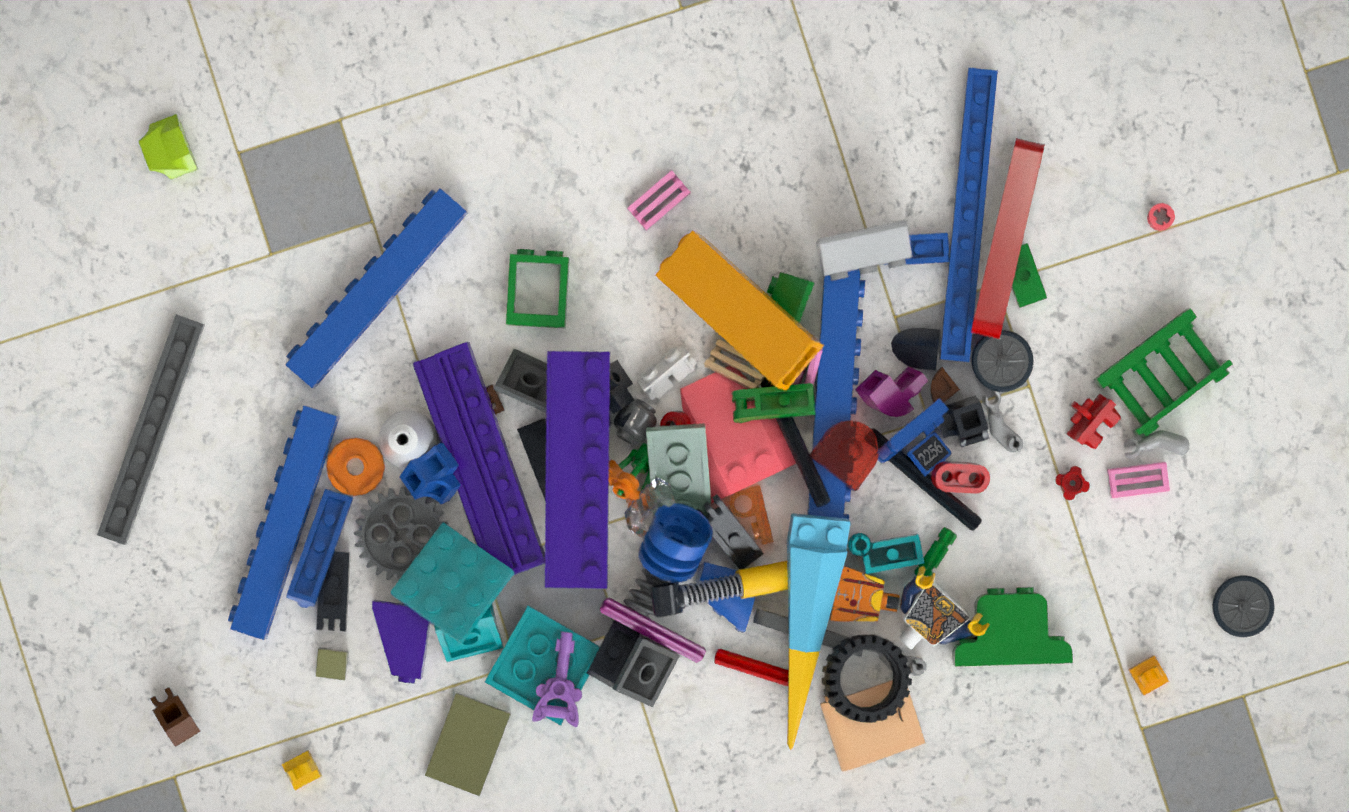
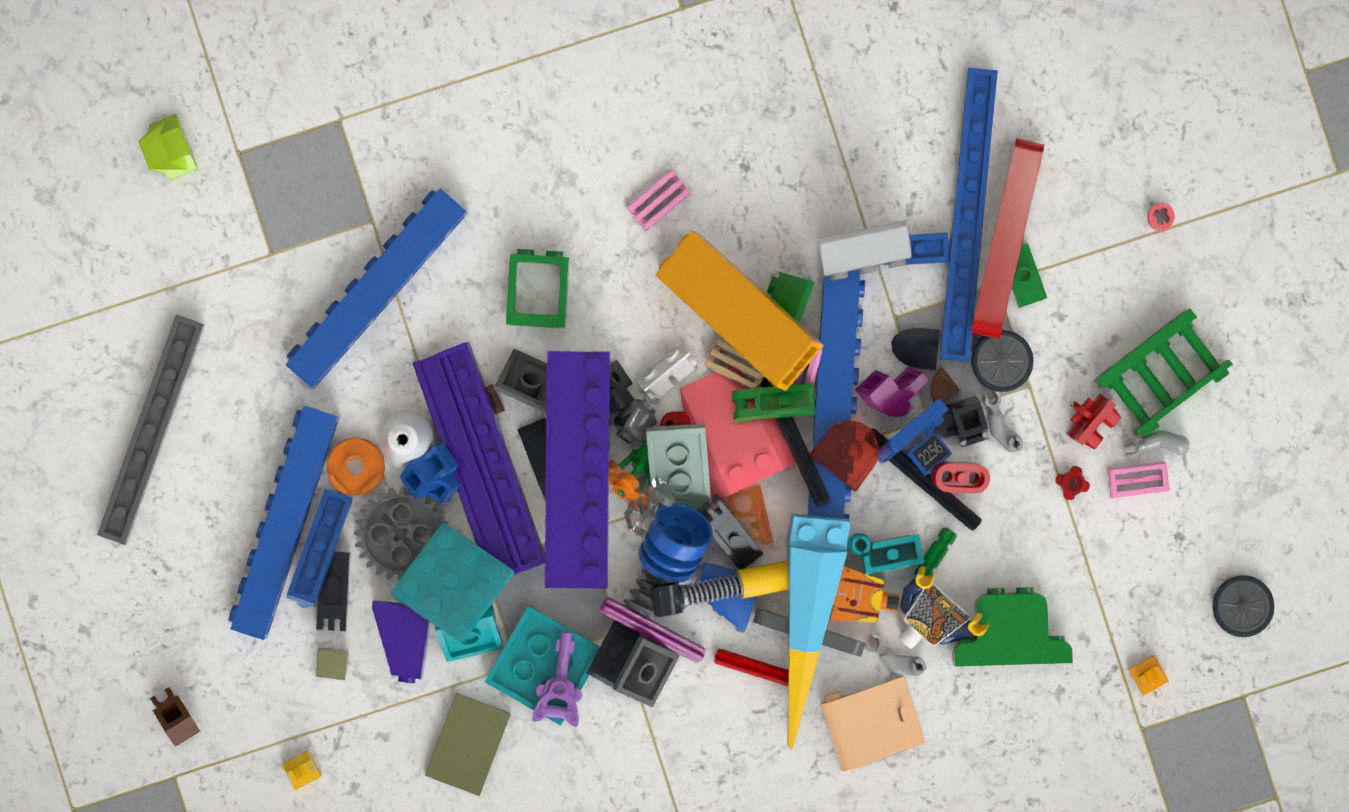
(899, 686): black tyre -> none

